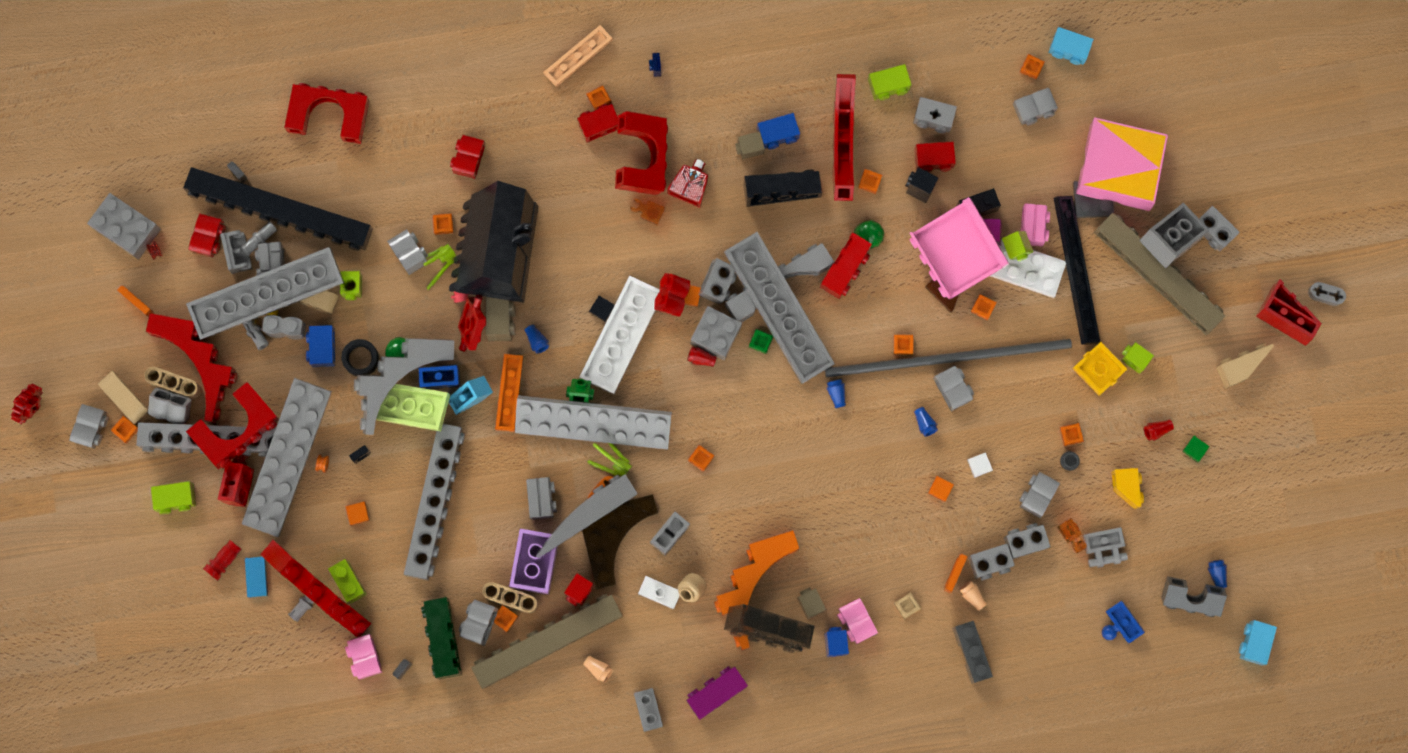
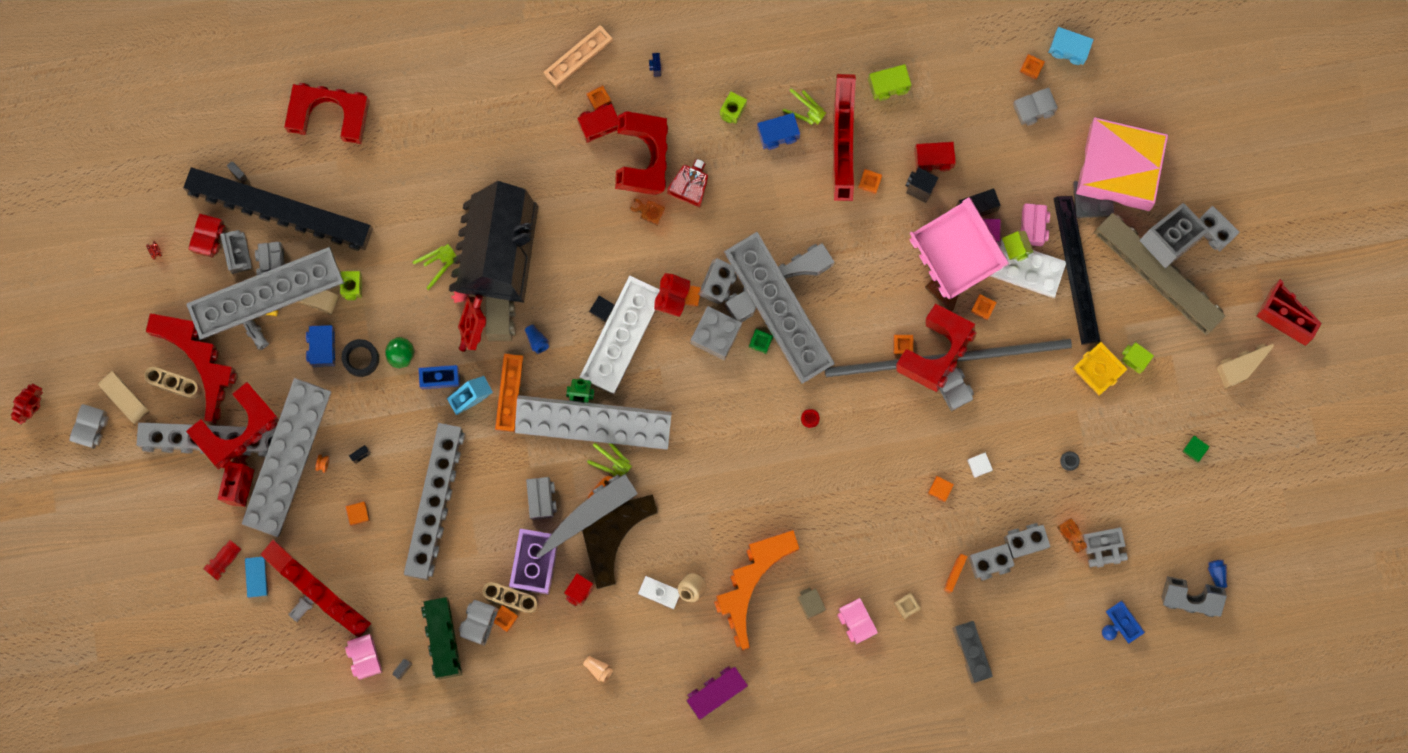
(124, 226): light grey brick -> none
(124, 429): orange tile -> none
(134, 300): orange tile -> none
(169, 406): light grey brick -> none
(173, 497): lime brick -> none
(258, 238): light grey pin -> none
(278, 327): light grey brick -> none
(347, 581): lime brick -> none
(375, 388): light grey arch -> none
(407, 251): light grey brick -> none
(414, 407): yellowish green plate -> none
(443, 224): orange tile -> none
(468, 156): red brick -> none
(547, 641): dark tan brick -> none
(648, 710): light grey brick -> none
(670, 533): light grey brick -> none
(701, 357): red cone -> none
(701, 458): orange tile -> none
(733, 100): none -> lime brick
(750, 145): dark tan brick -> none
(769, 628): clear smoke brick -> none
(781, 187): black wedge -> none
(810, 418): none -> red plate
(815, 113): none -> lime plant
(836, 642): blue brick -> none
(837, 392): blue cone -> none
(846, 266): red wedge -> none
(871, 232): green hair -> none
(925, 422): blue cone -> none
(934, 372): none -> red arch
(944, 115): light grey brick -> none
(973, 595): light nougat cone -> none
(1039, 494): light grey brick -> none
(1071, 434): orange tile -> none
(1127, 486): yellow slope -> none
(1157, 429): red cone -> none
(1257, 642): medium azure brick -> none
(1326, 298): light grey beam -> none

